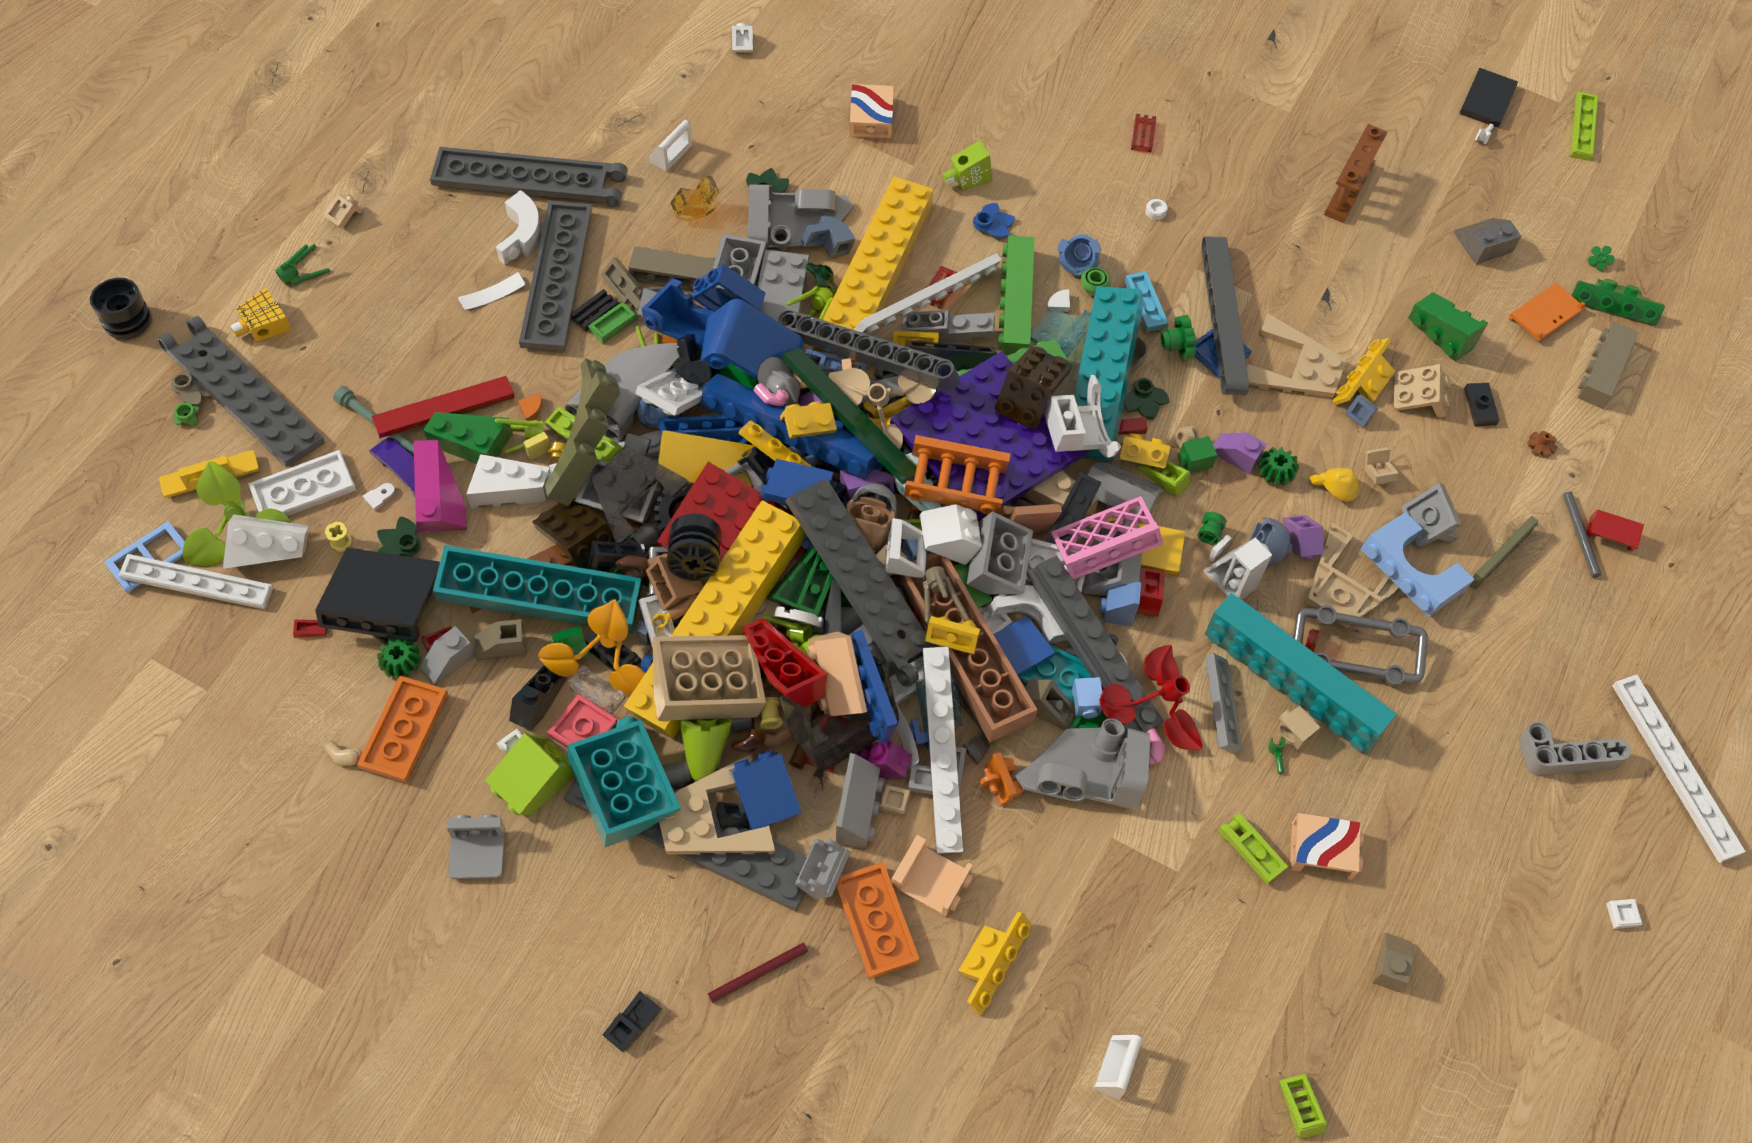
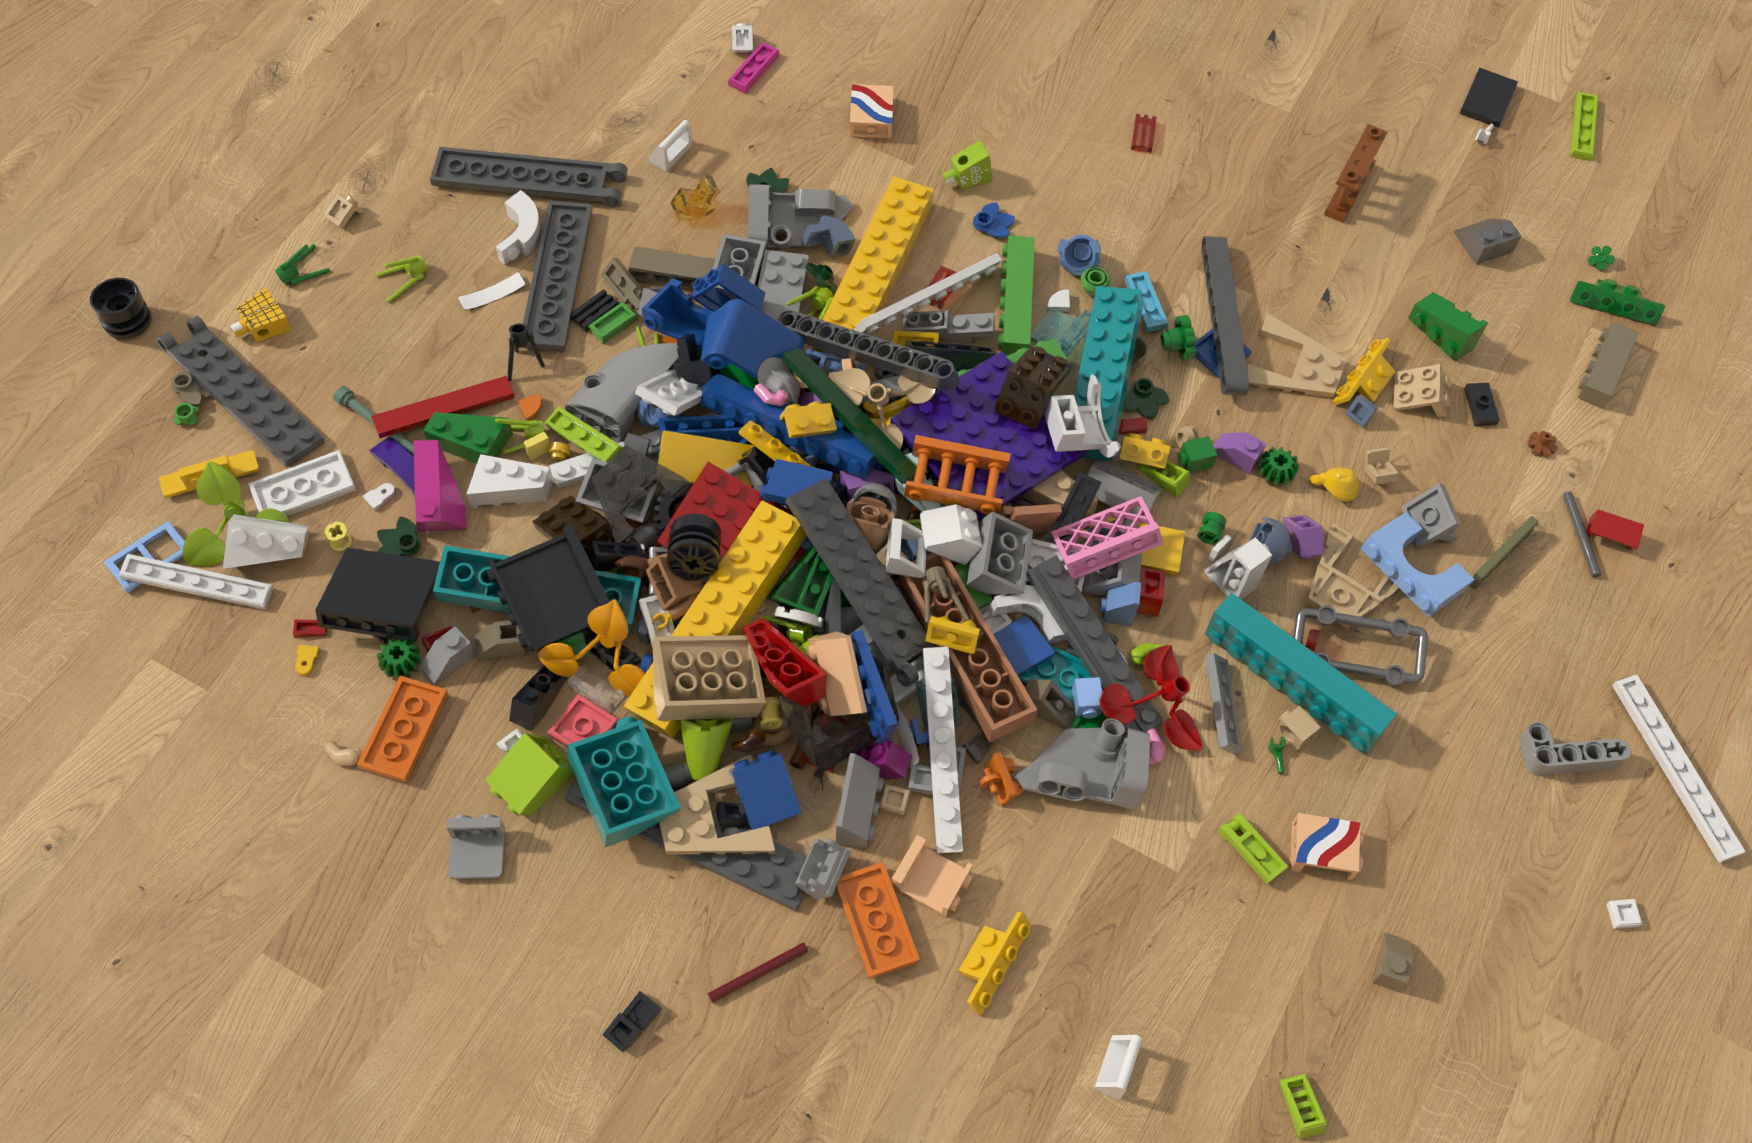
(306, 655): none -> yellow piece
(413, 266): none -> lime plant
(518, 338): none -> black plant
(548, 590): none -> black panel
(590, 424): olive arch -> none
(753, 67): none -> dark pink tile
(1142, 651): none -> lime arm
(1156, 209): white tile -> none
(1543, 312): orange door -> none

